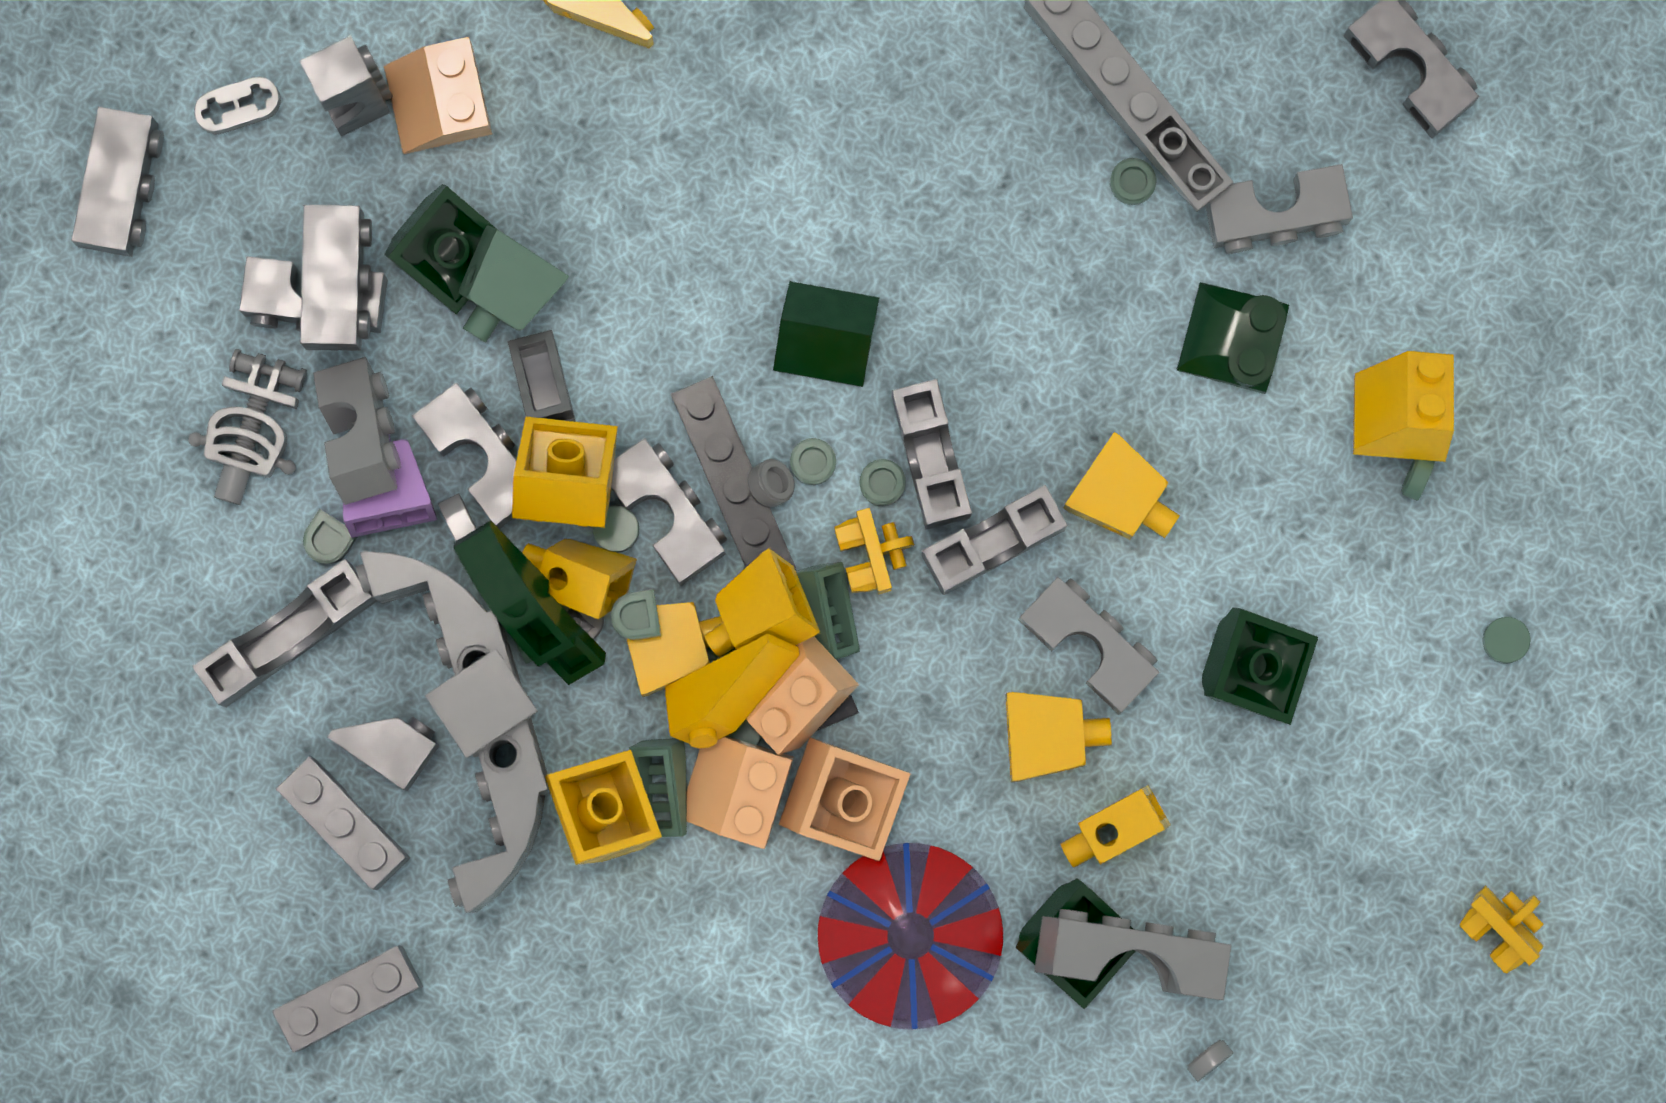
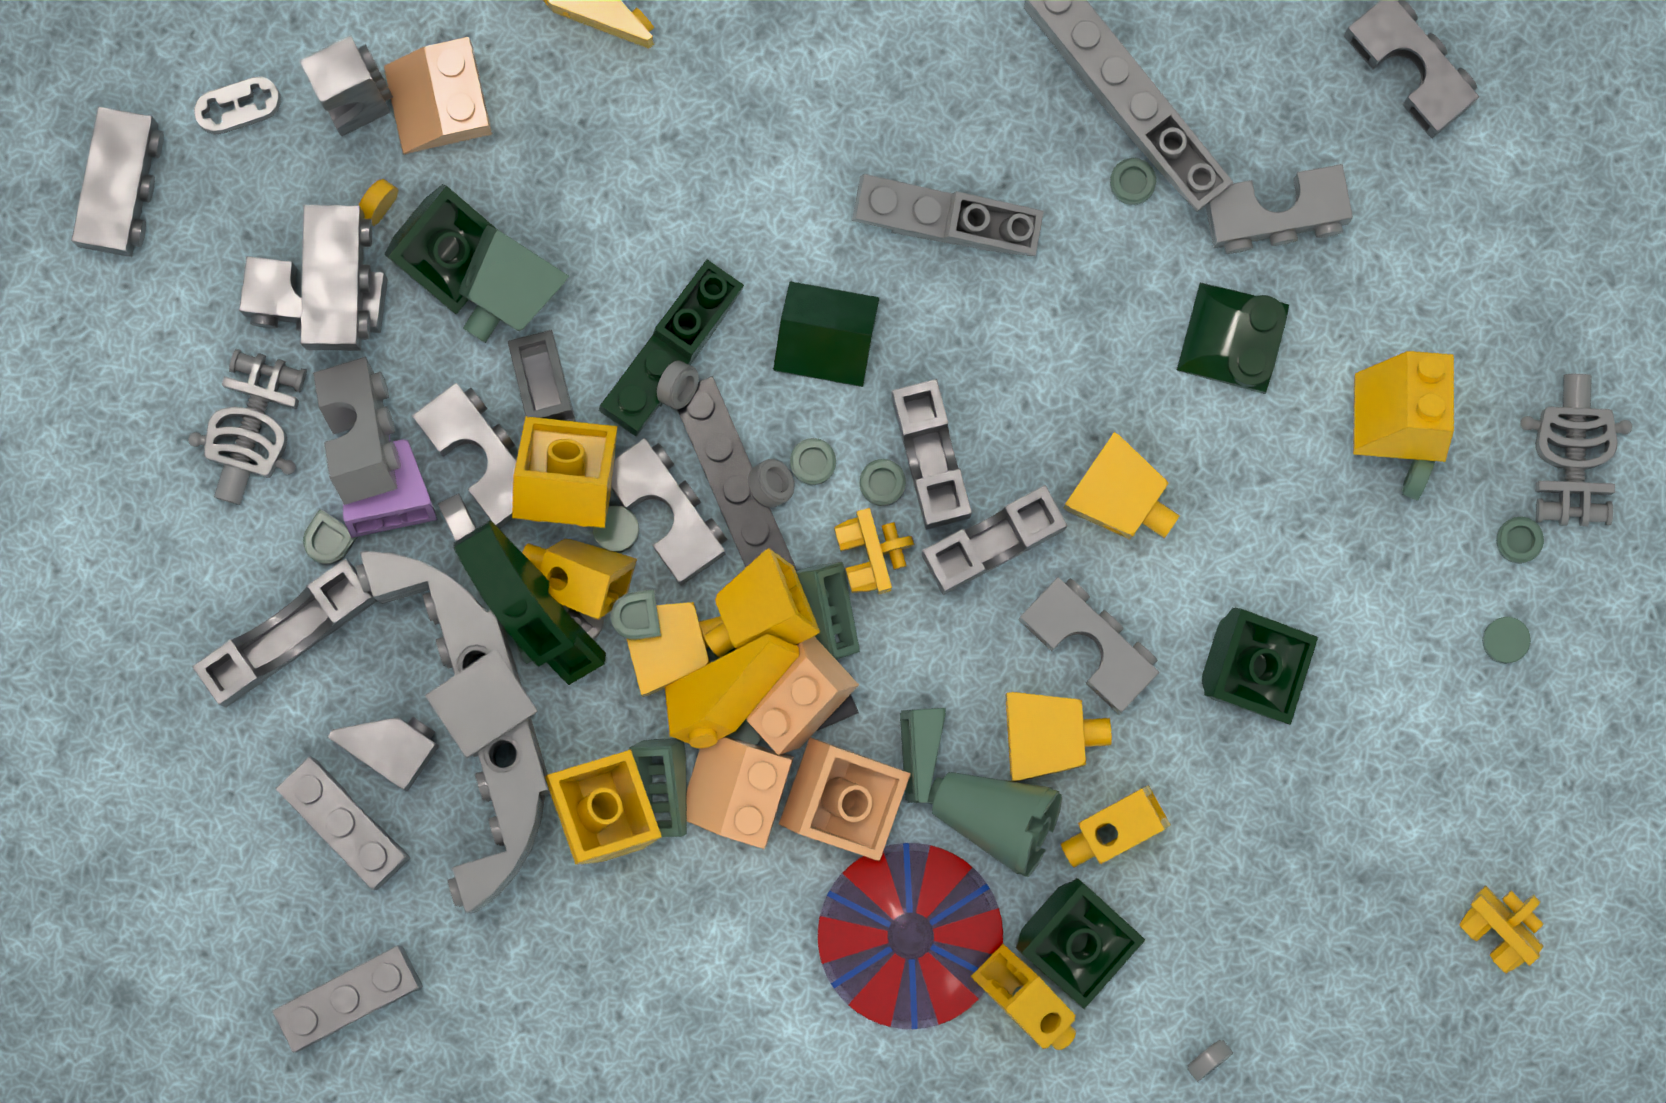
(378, 200): none -> yellow tile
(675, 338): none -> dark green slope
(677, 385): none -> light grey tile
(920, 744): none -> sand green slope
(947, 217): none -> light grey slope
(998, 816): none -> sand green cone
(1034, 1006): none -> yellow torso
(1081, 950): light grey arch -> none
(1520, 540): none -> sand green tile
(1576, 408): none -> light grey torso

